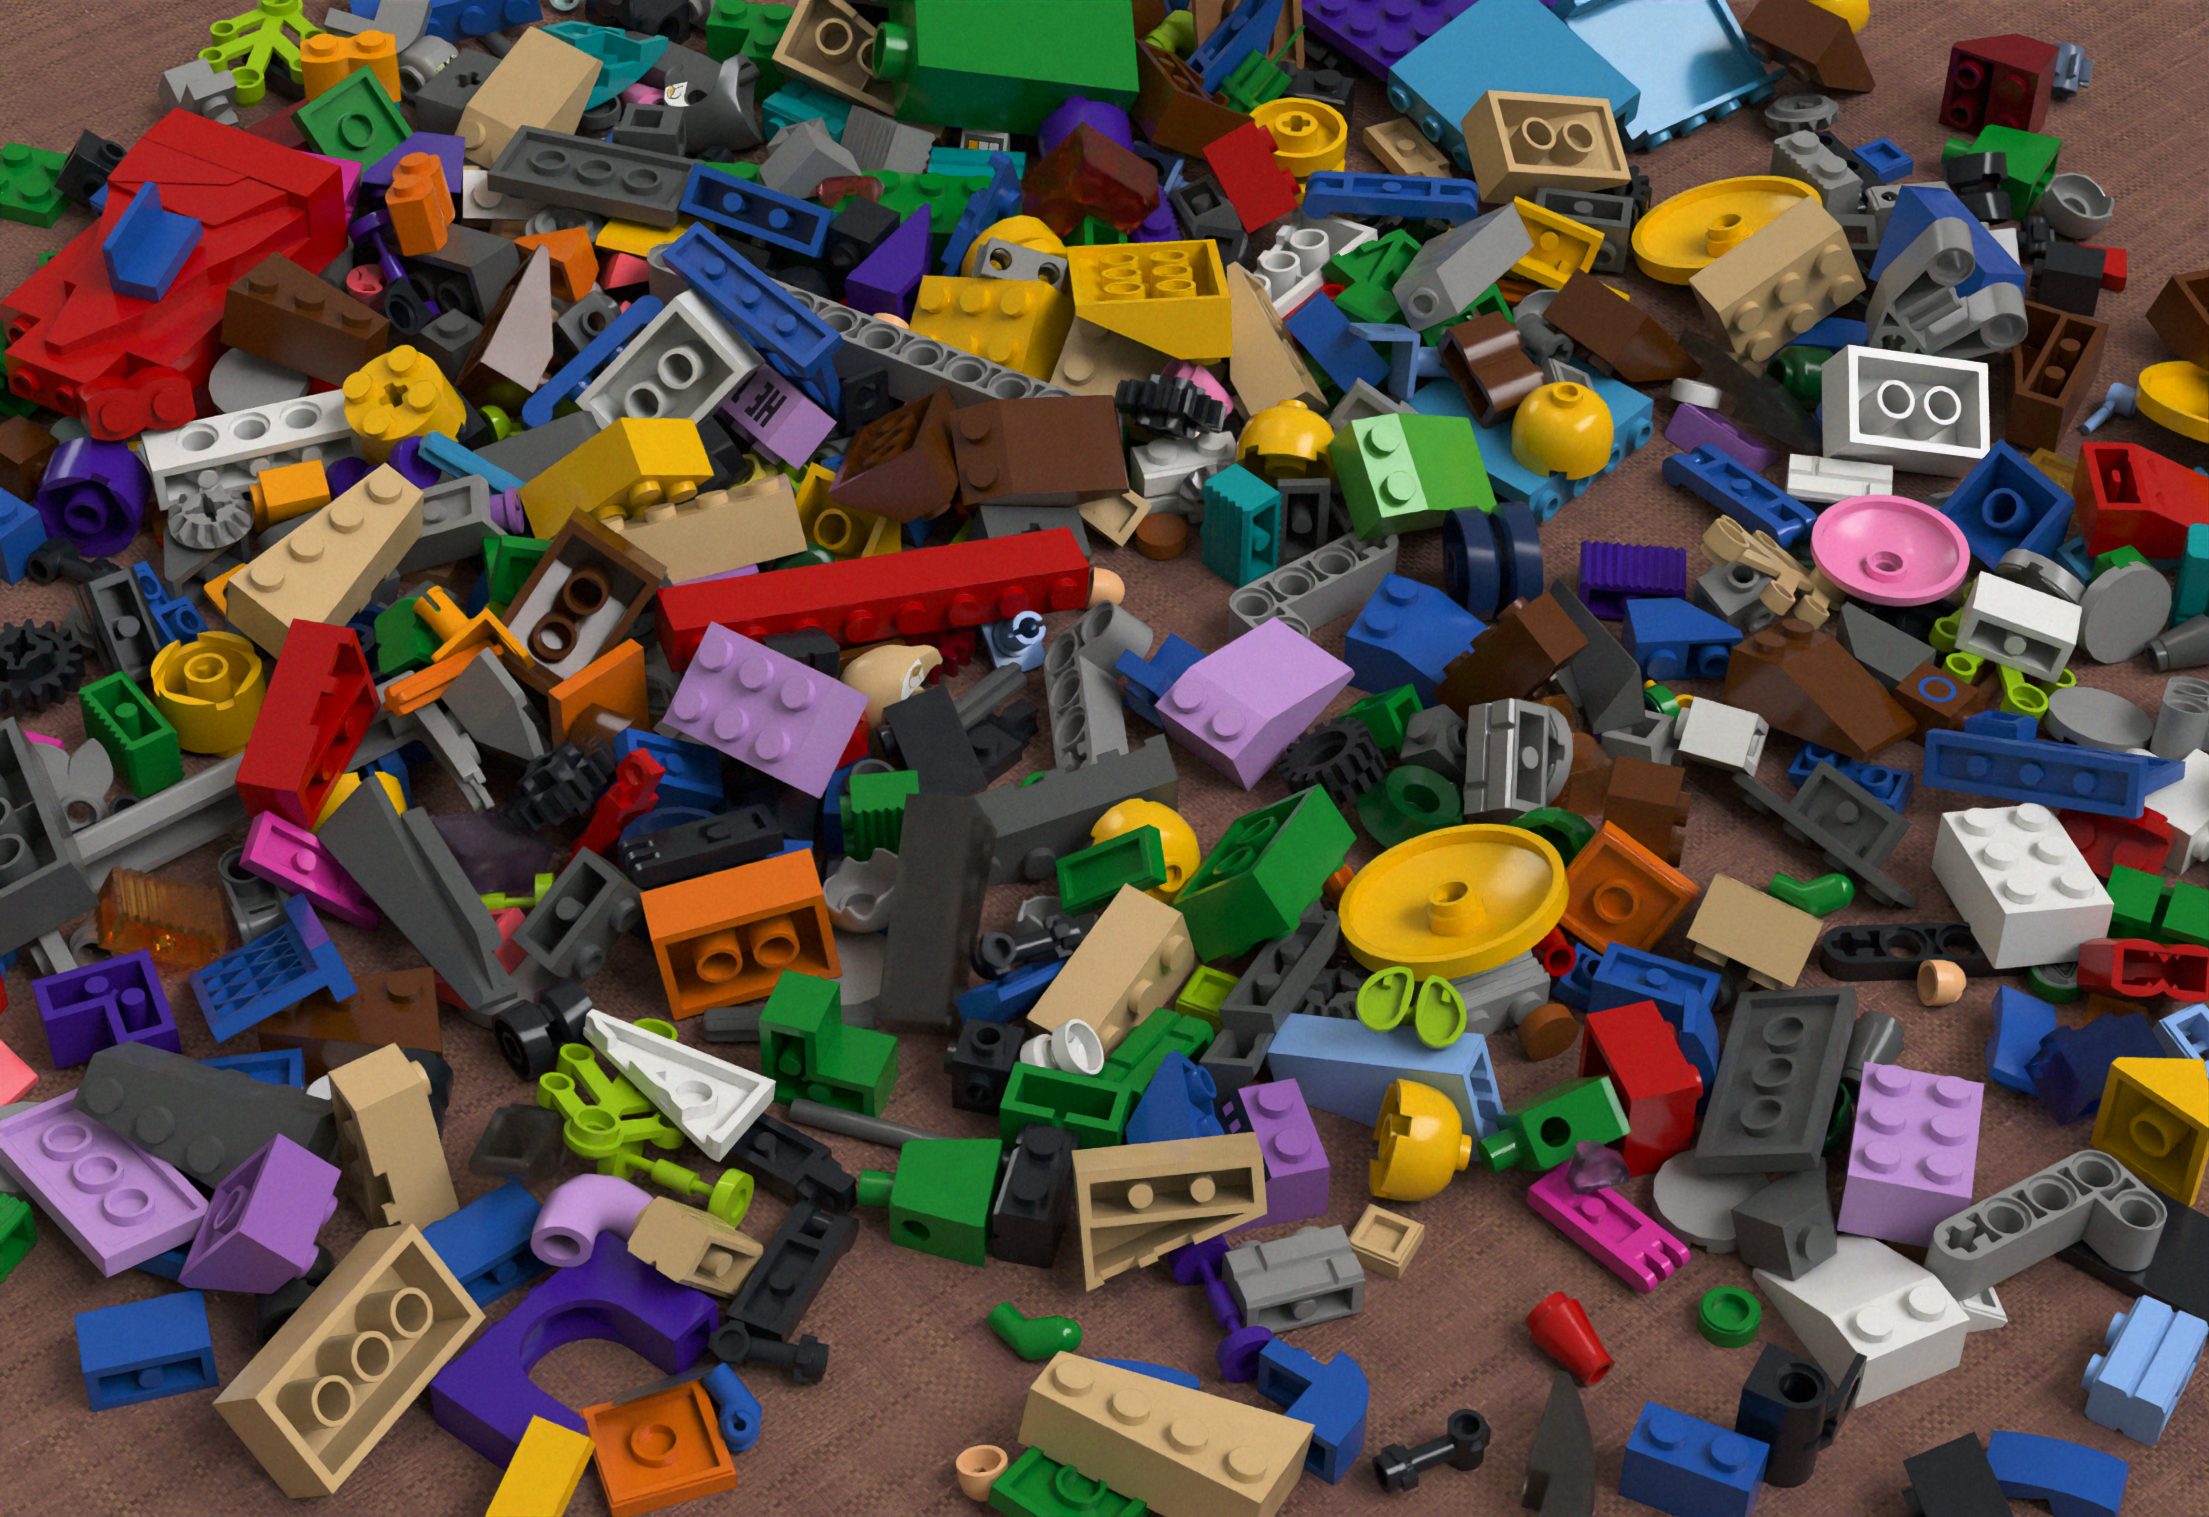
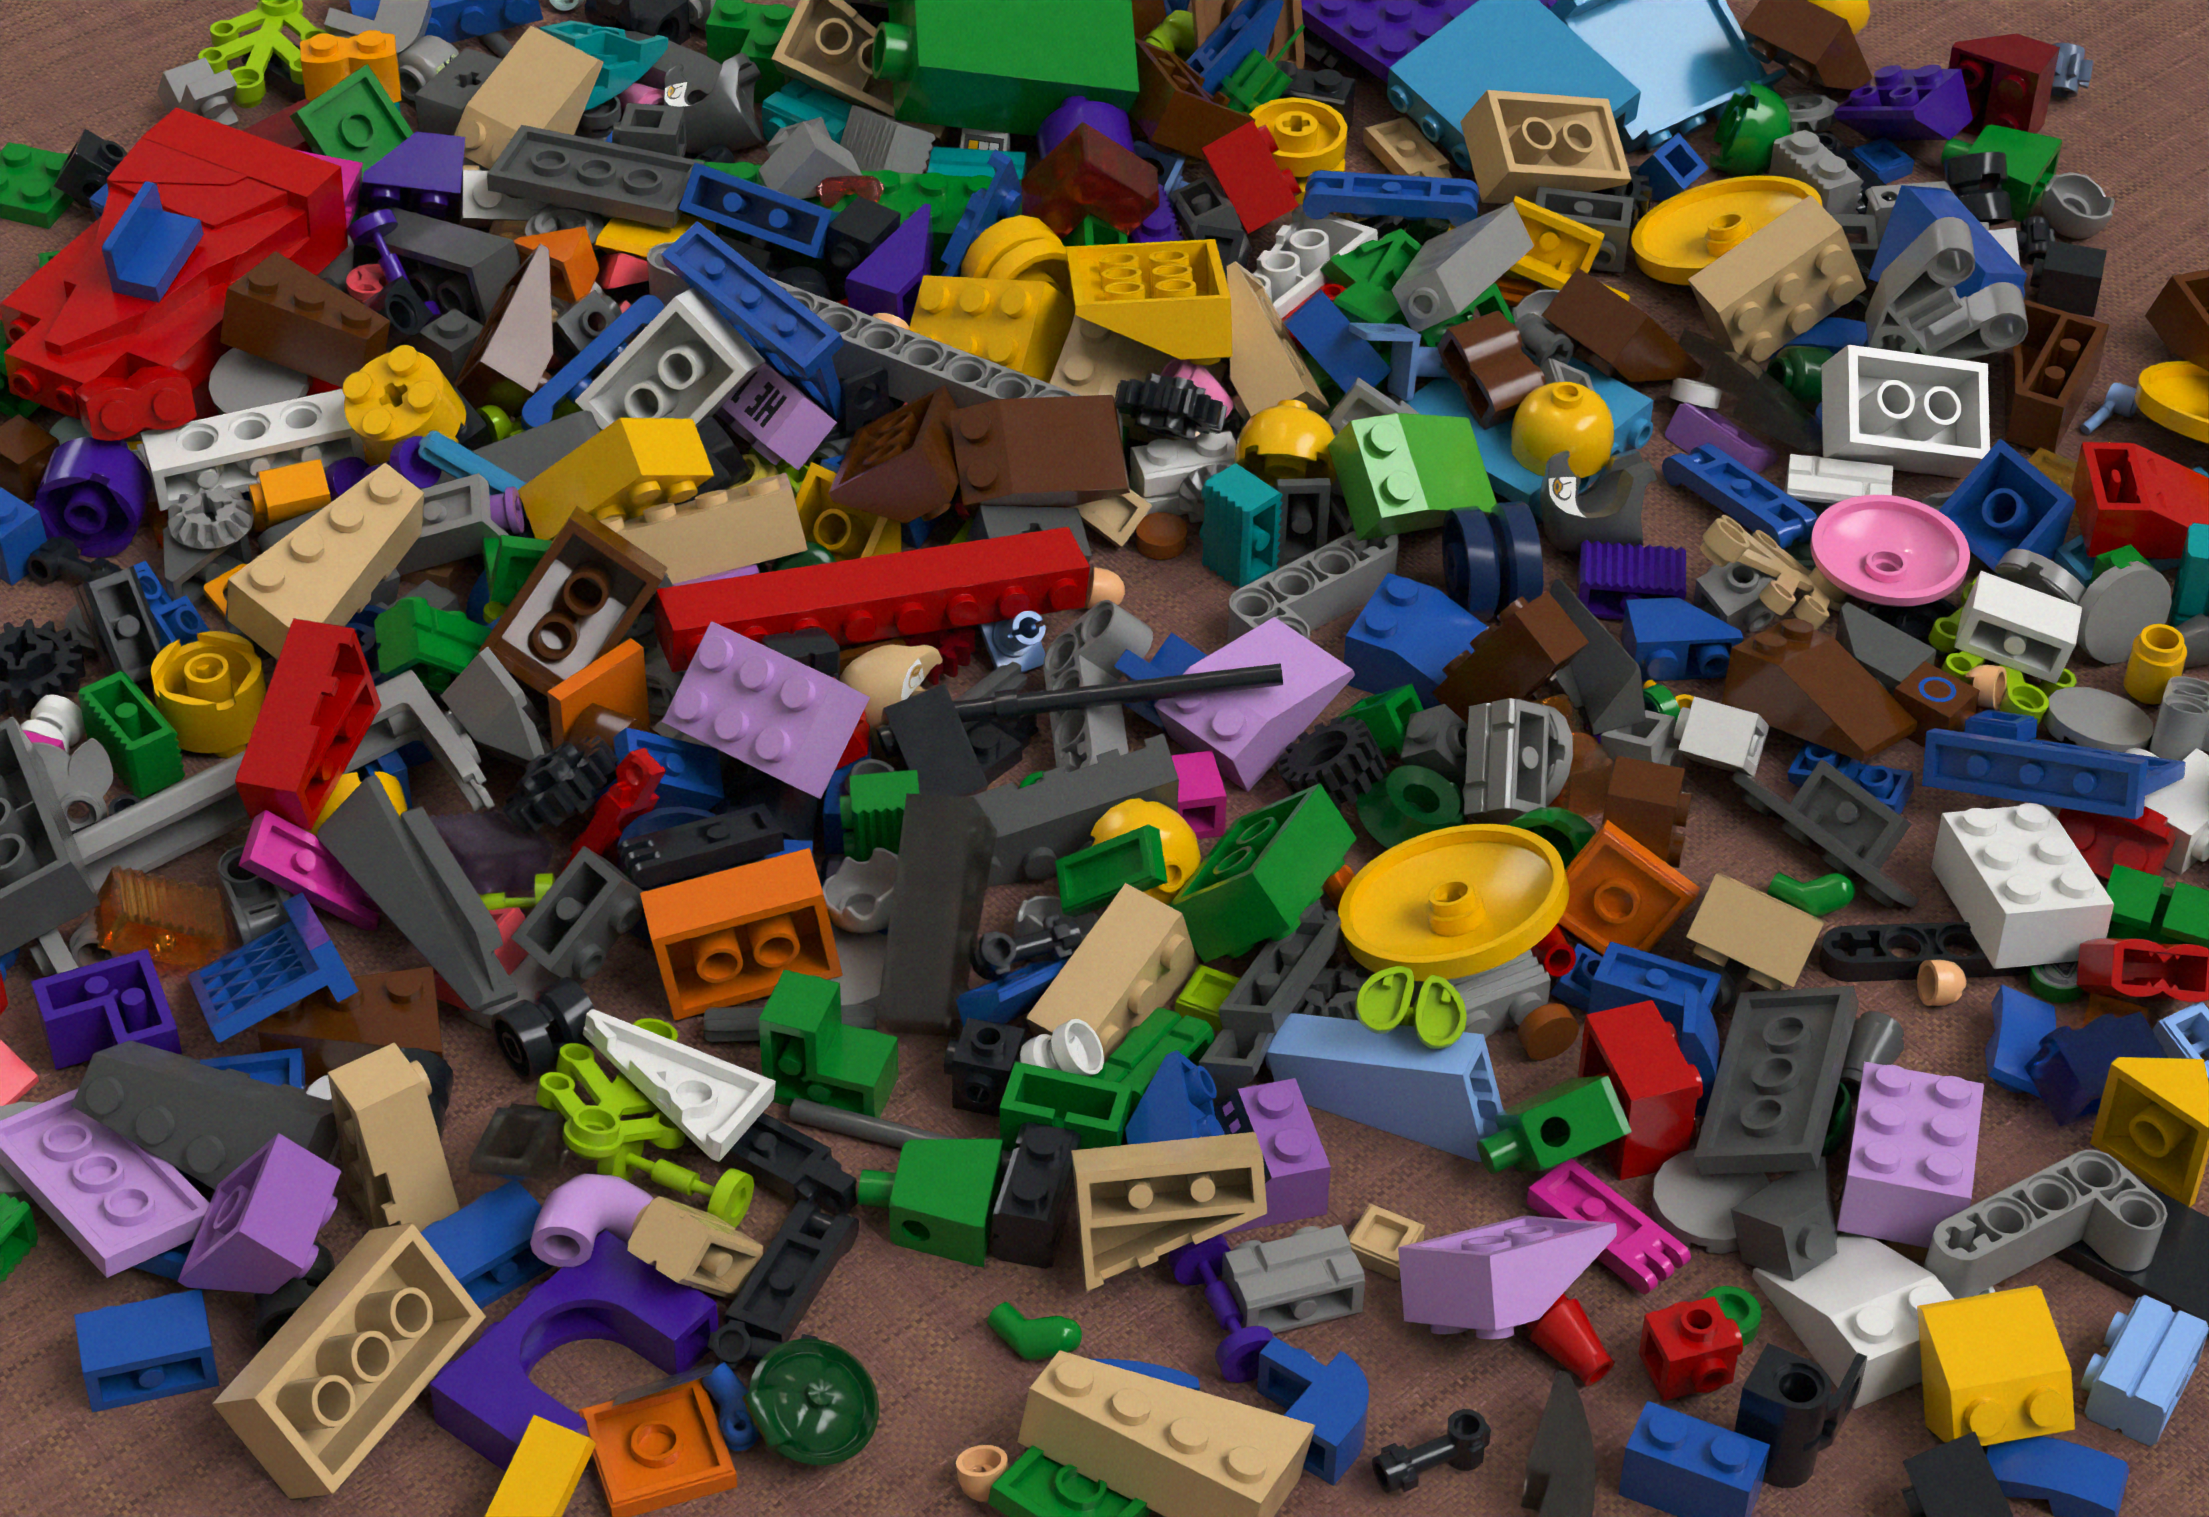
(57, 719): none -> white wheel
(420, 204): orange brick -> none
(432, 681): orange axle -> none
(459, 631): light orange bracket -> none
(812, 1402): none -> dark green piece
(1009, 706): none -> black bar
(1017, 263): light grey piece -> none
(1201, 793): none -> dark pink brick
(1417, 1143): yellow cylinder -> none
(1497, 1273): none -> lavender slope
(1595, 1168): clear purple tile -> none
(1601, 513): none -> dark grey piece
(1672, 168): none -> blue brick
(1690, 1348): none -> red brick
(1749, 131): none -> green cylinder
(1908, 104): none -> dark purple slope
(1992, 684): none -> light nougat hinge
(1994, 1368): none -> yellow slope
(2115, 268): red tile -> none
(2153, 660): none -> yellow brick

